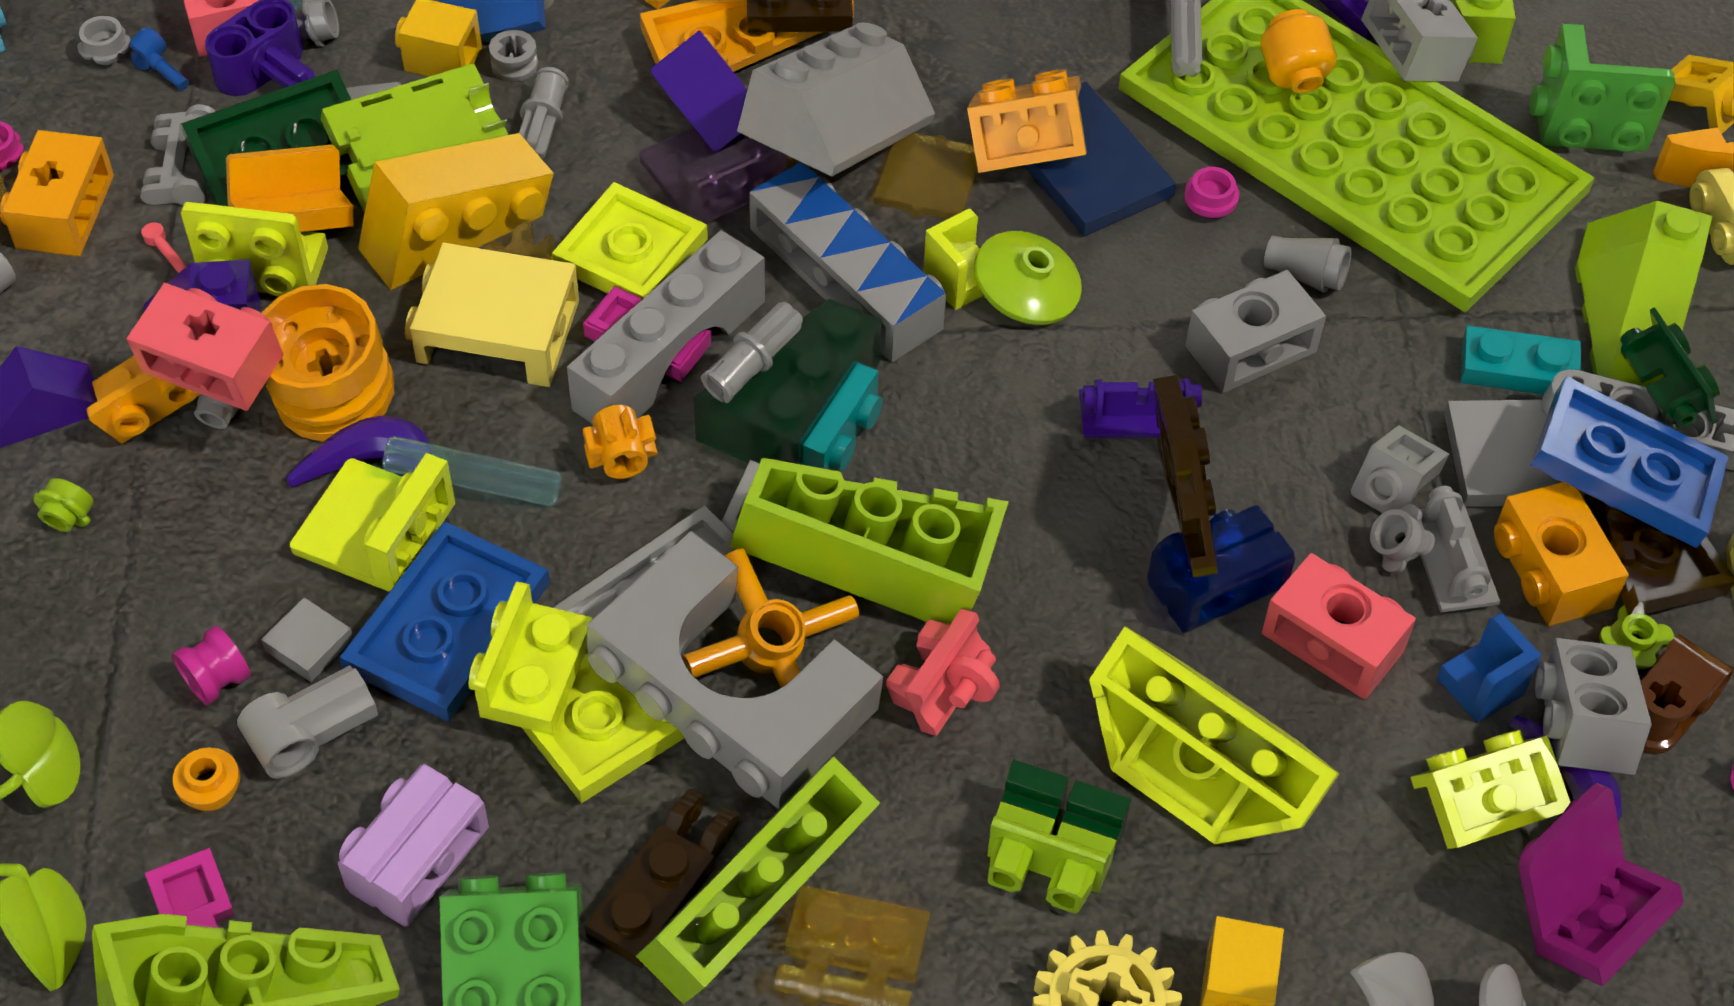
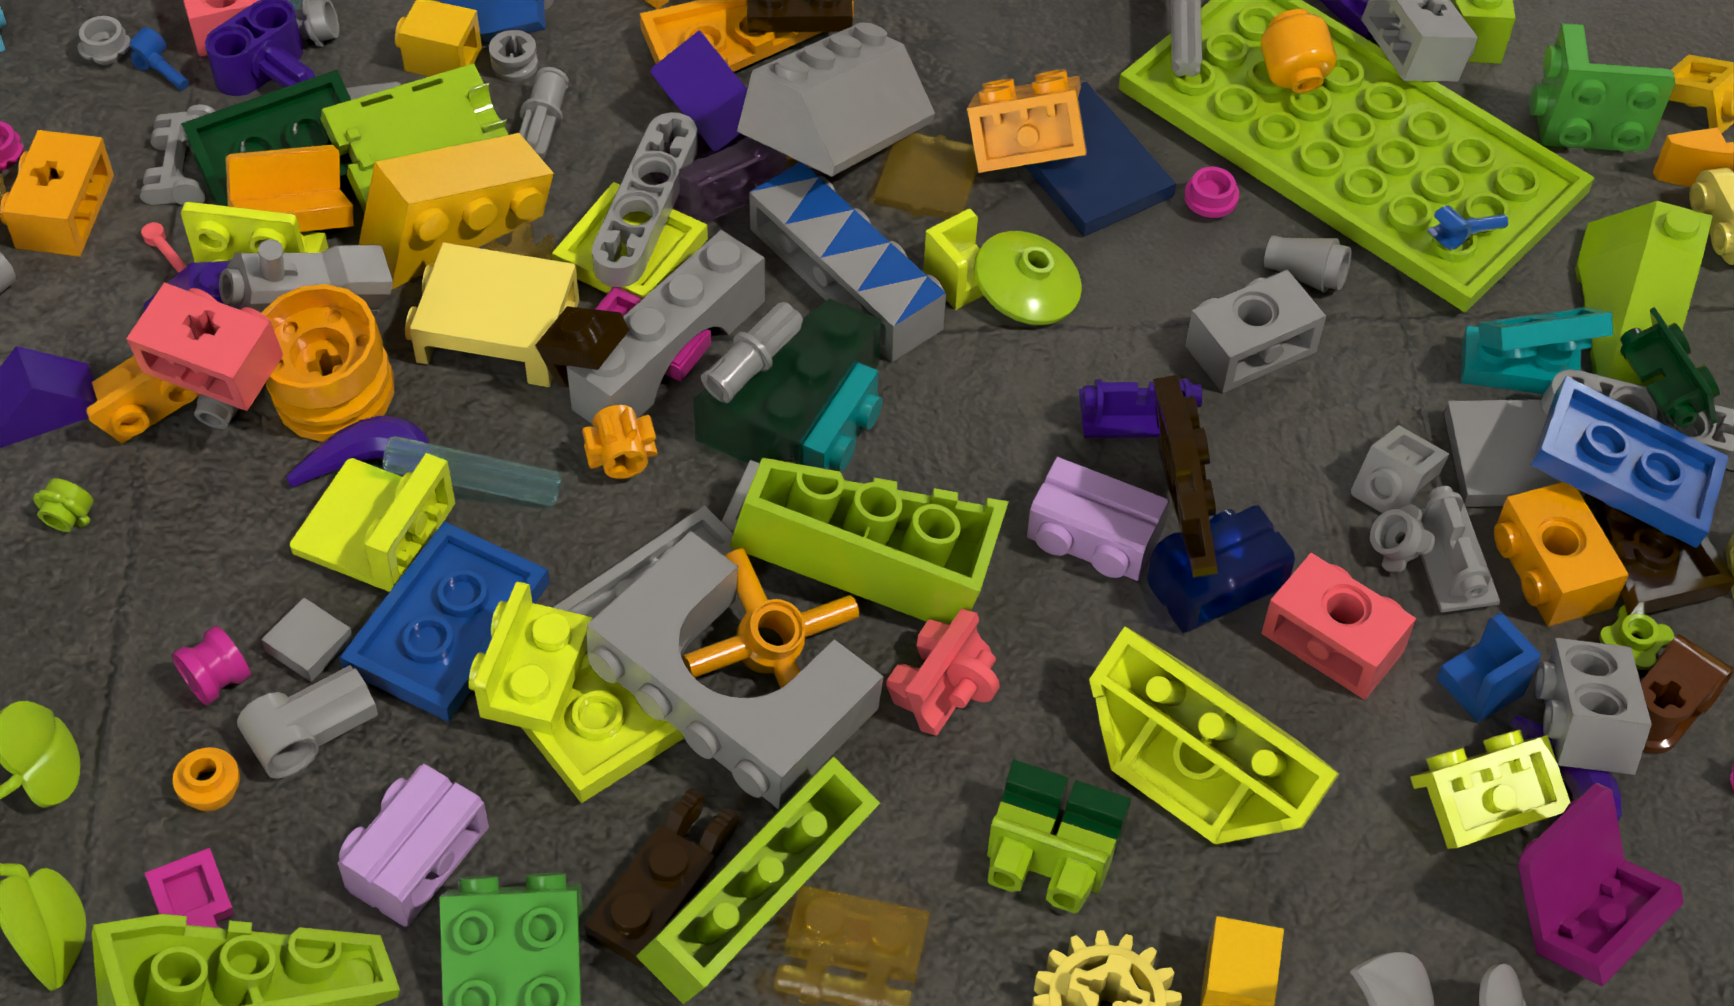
(261, 277): none -> light grey piece
(580, 340): none -> dark brown bracket
(639, 196): none -> light grey beam
(1097, 519): none -> lavender brick
(1455, 229): none -> blue hand
(1567, 328): none -> teal plate

